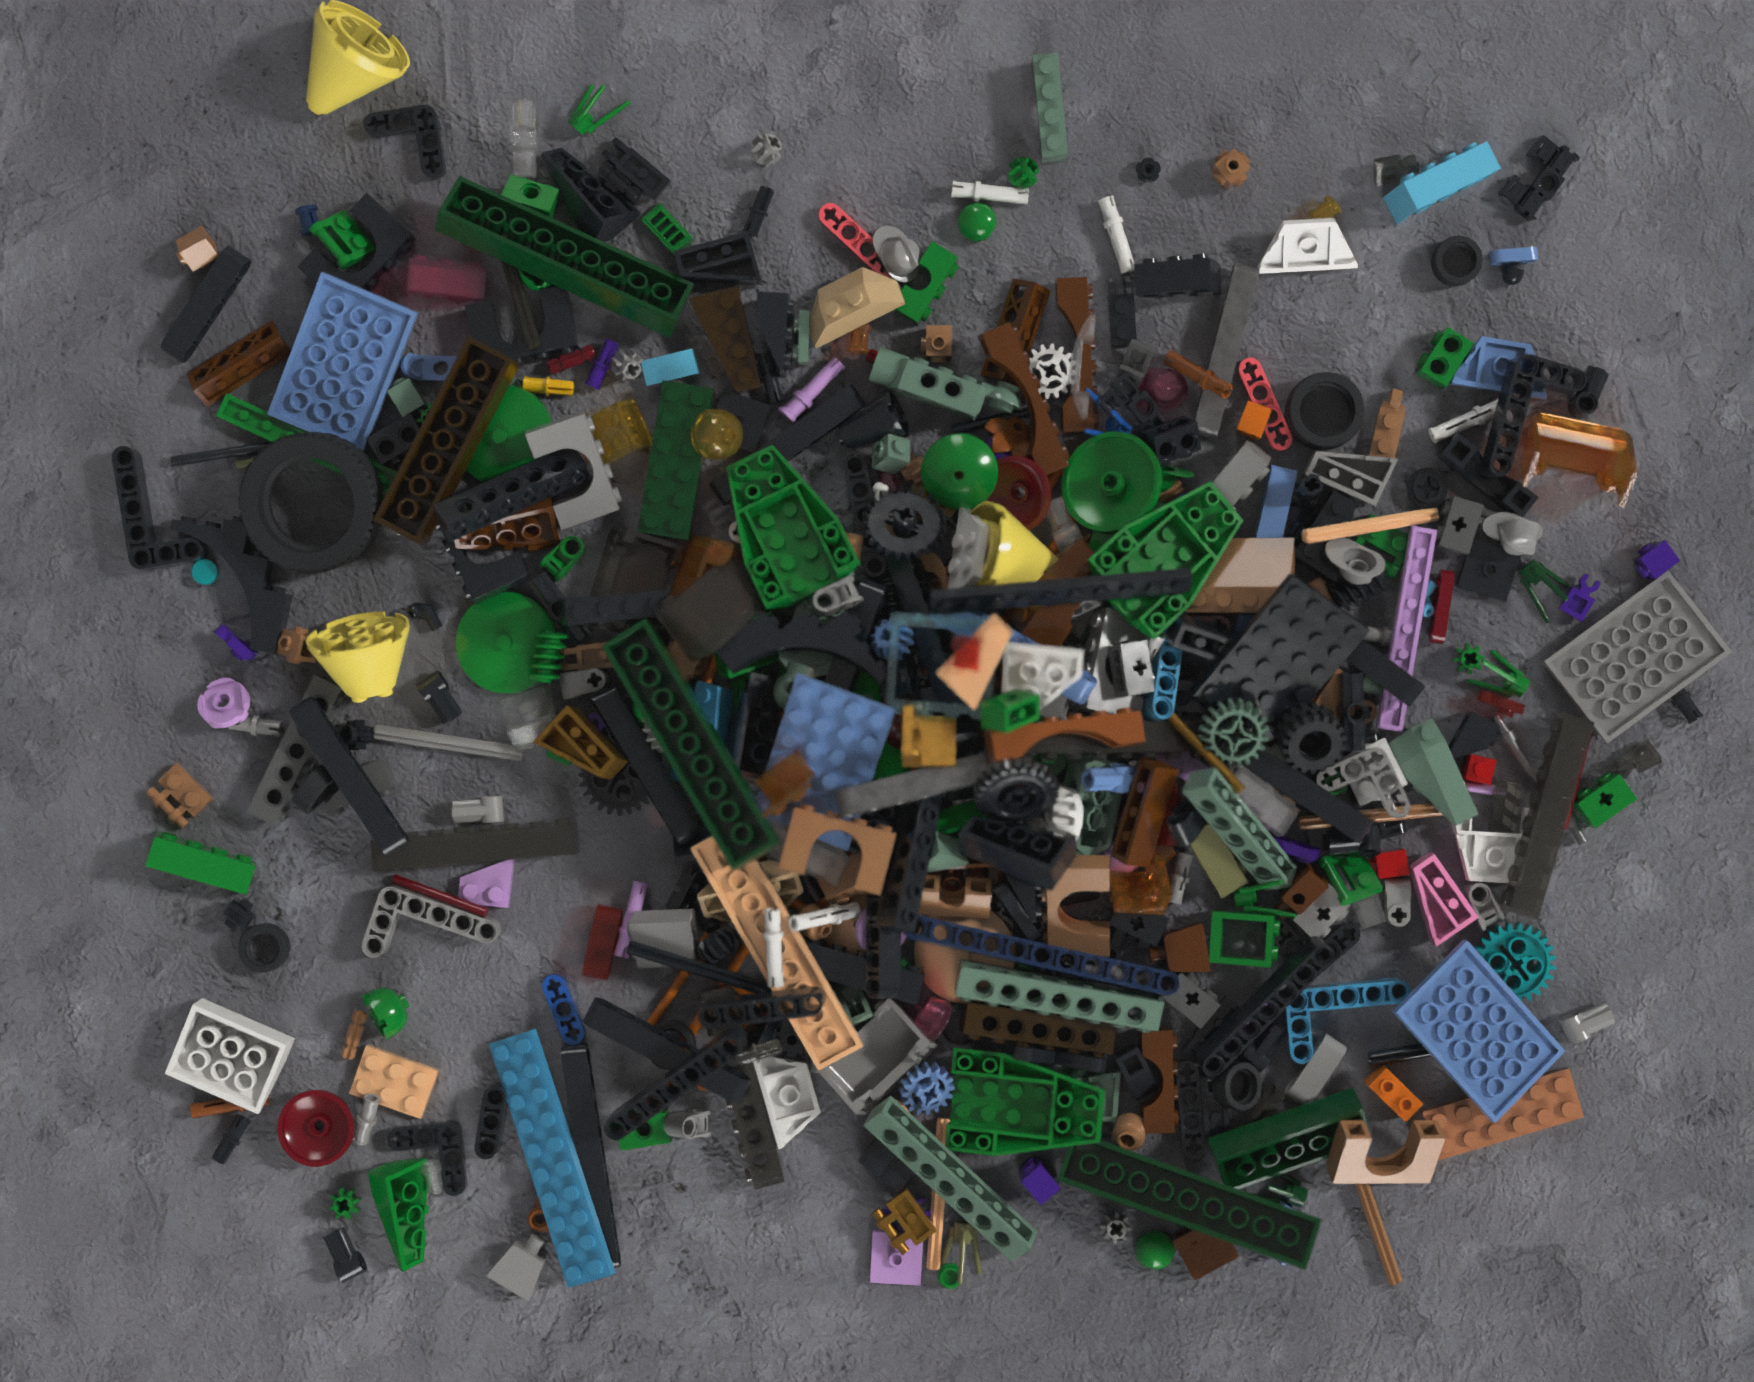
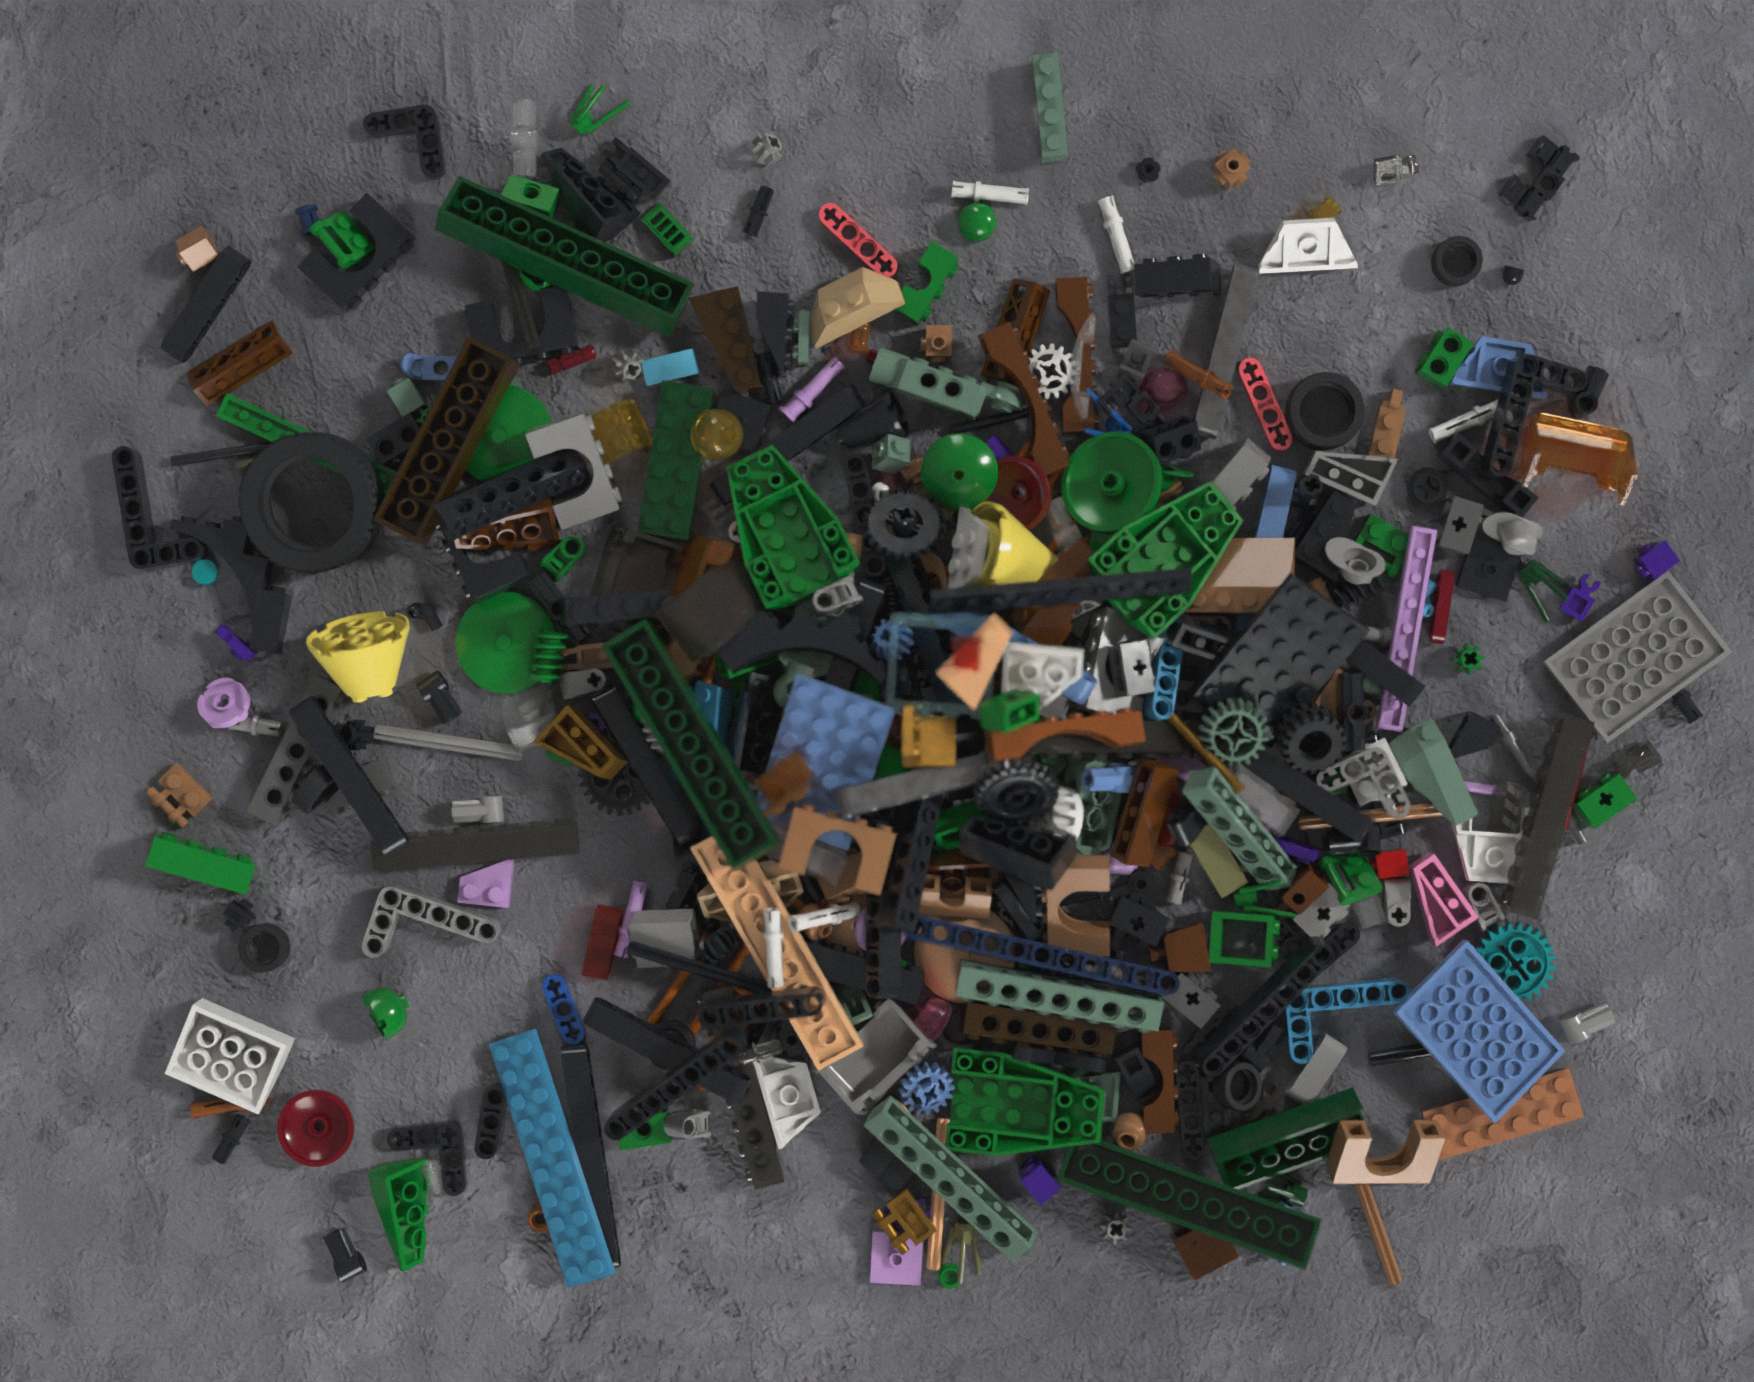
(294, 646): medium nougat brick -> none
(338, 1203): green gear -> none
(342, 361): medium blue plate -> none
(349, 57): light yellow cone -> none
(354, 1034): medium nougat axle -> none
(366, 1119): light grey pin -> none
(396, 1080): light nougat plate -> none
(440, 896): dark red bar -> none
(443, 279): clear pink wedge -> none
(520, 1267): light grey torso -> none
(548, 386): yellow axle -> none
(602, 364): dark purple axle -> none
(720, 261): black wedge -> none
(897, 253): light grey piece -> none
(945, 853): sand green slope -> none
(1006, 438): dark orange plate -> none
(1023, 172): green gear -> none
(1141, 891): clear orange bracket -> none
(1154, 1249): green hair -> none
(1253, 420): orange panel -> none
(1370, 525): light nougat axle -> none
(1393, 1092): orange brick -> none
(1441, 181): medium azure wedge -> none
(1477, 769): red brick -> none
(1506, 706): clear red plate -> none
(1513, 256): medium blue beam -> none
(1513, 682): green plant -> none

